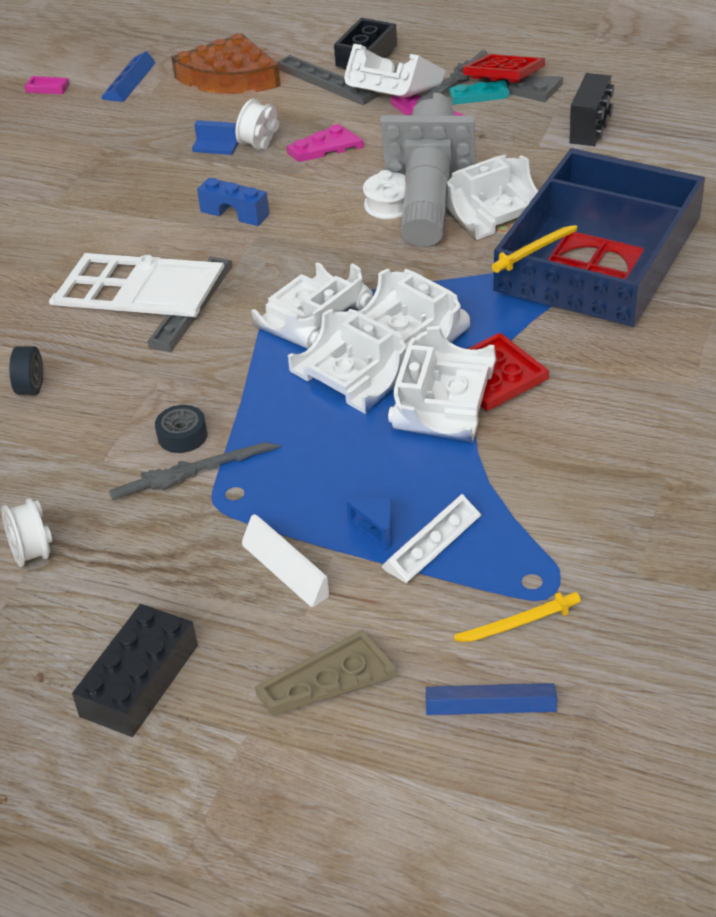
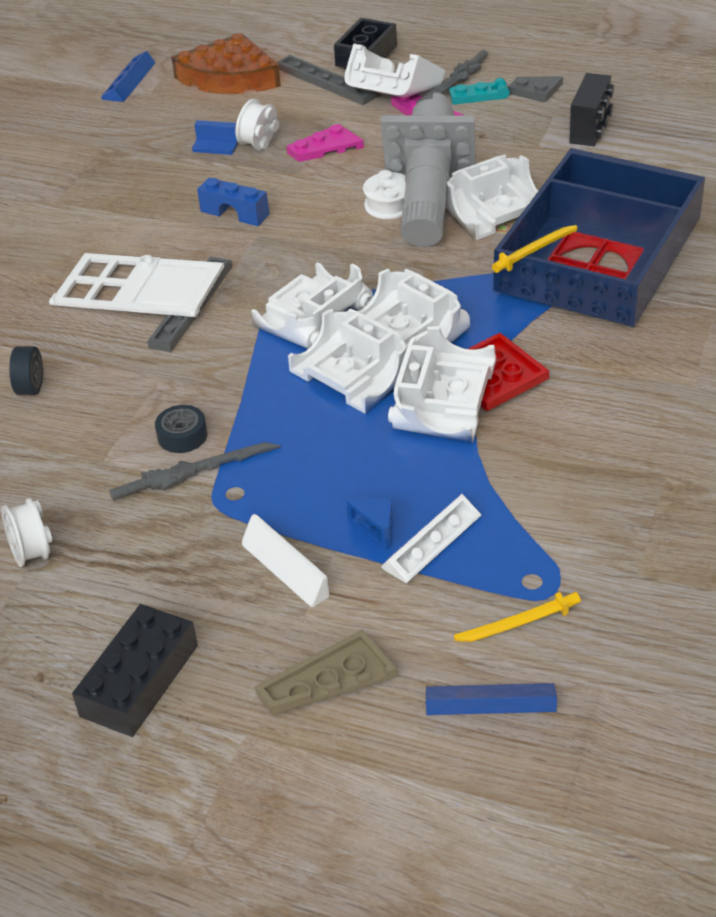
(47, 85): dark pink tile -> none
(503, 66): red plate -> none

